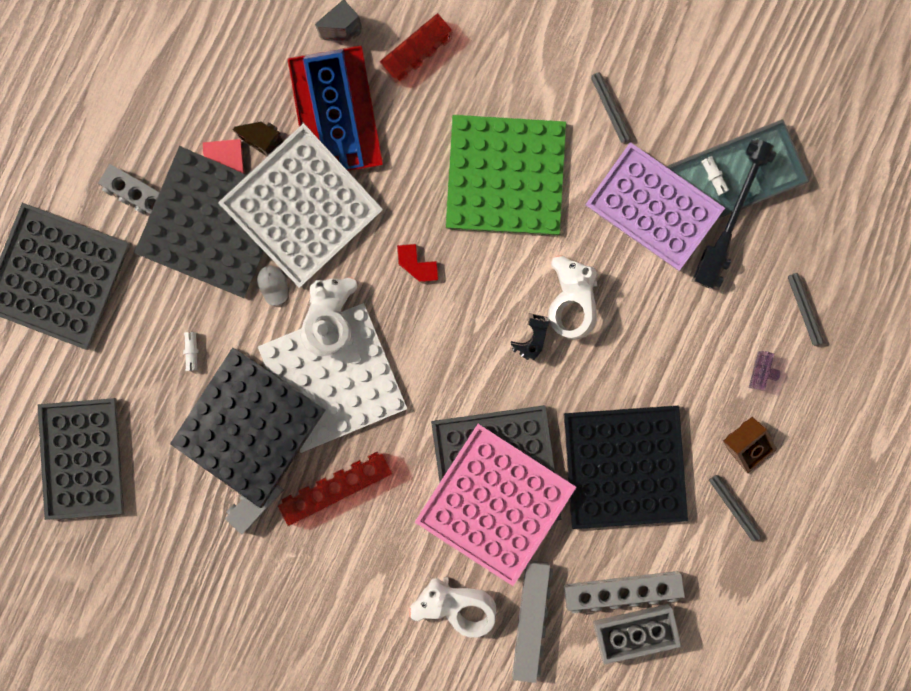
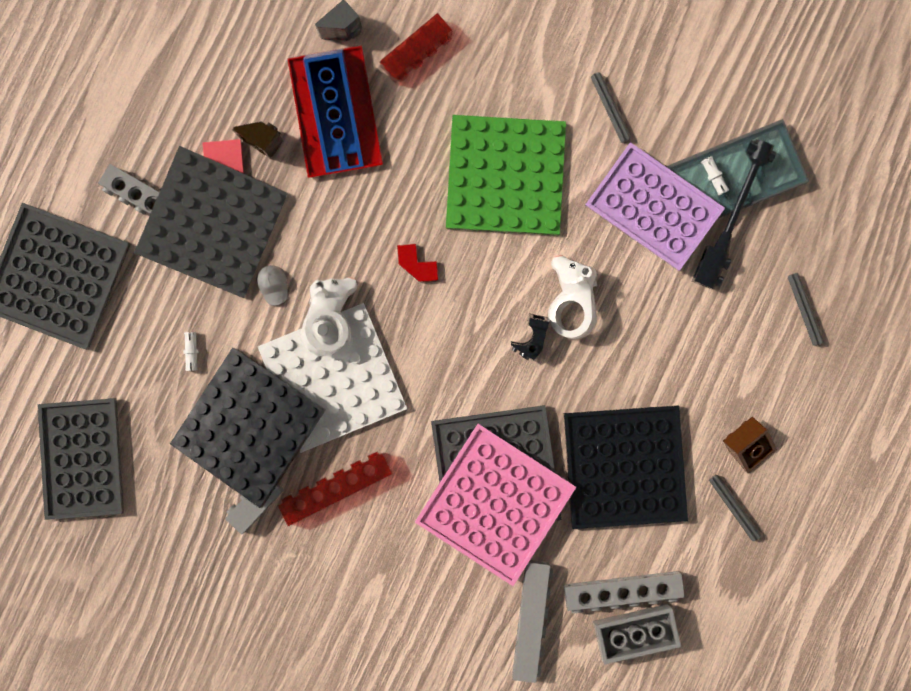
(300, 205): white plate -> none
(441, 601): white animal -> none
(762, 371): clear purple tile -> none

